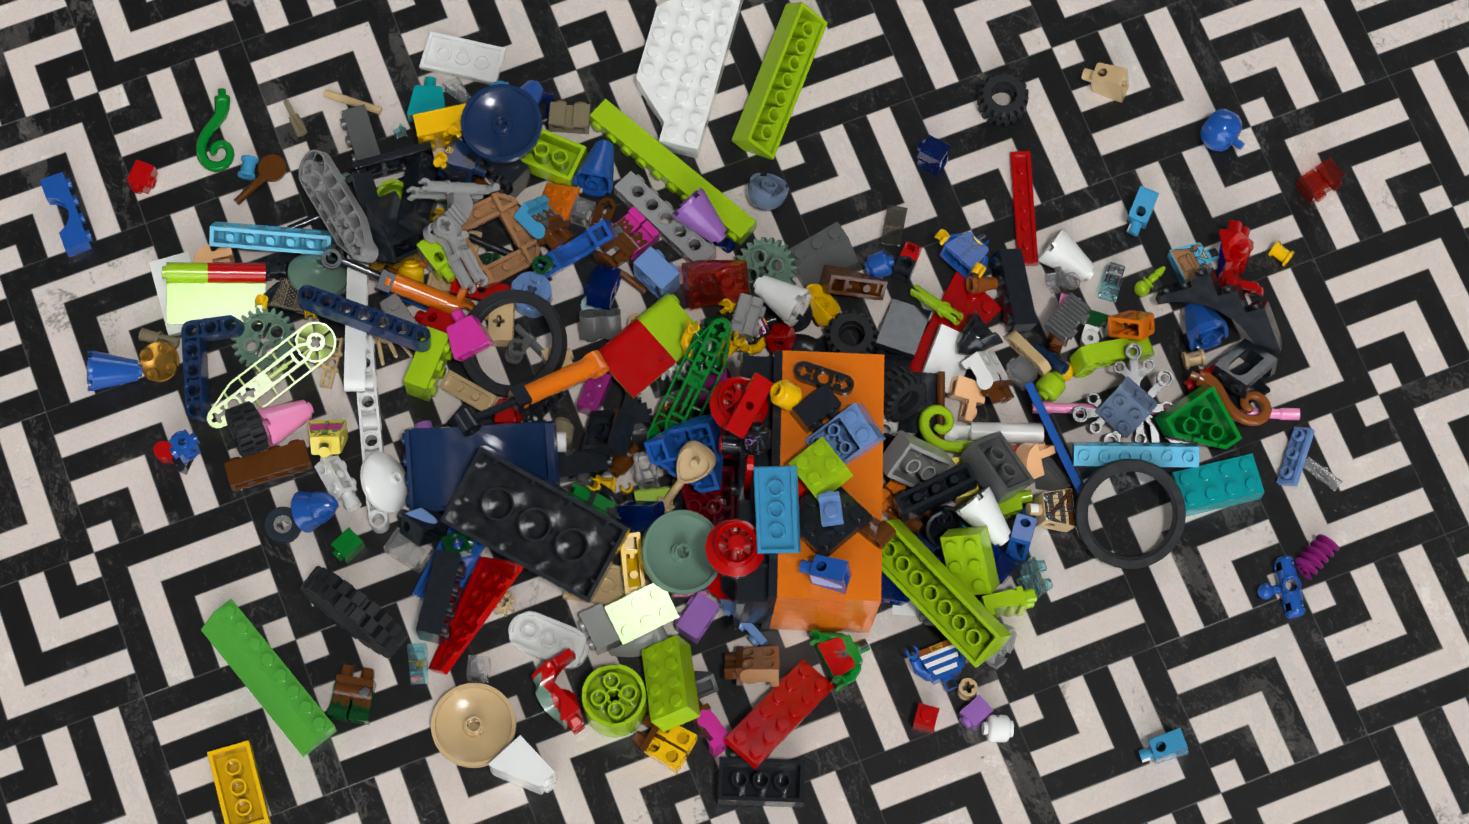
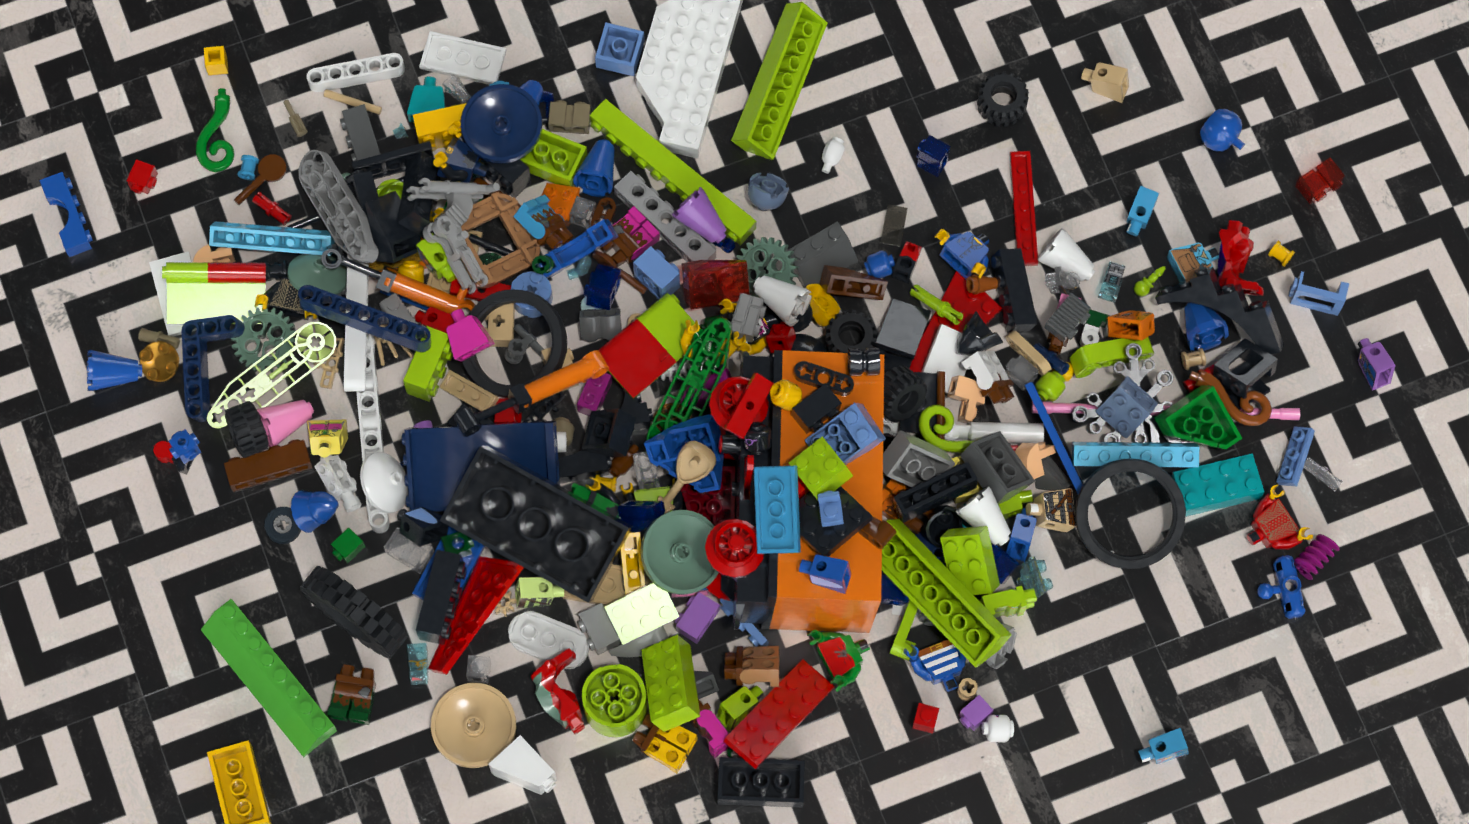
(215, 60): none -> yellow brick
(271, 208): none -> red pin
(348, 79): none -> white beam
(529, 592): none -> yellowish green torso
(581, 269): none -> clear light blue arm
(619, 49): none -> medium blue brick
(738, 706): none -> lime torso
(832, 153): none -> white plant
(863, 361): none -> black wheel
(900, 642): none -> lime beam
(1275, 525): none -> red torso
(1337, 299): none -> medium blue panel
(1375, 364): none -> medium lavender torso

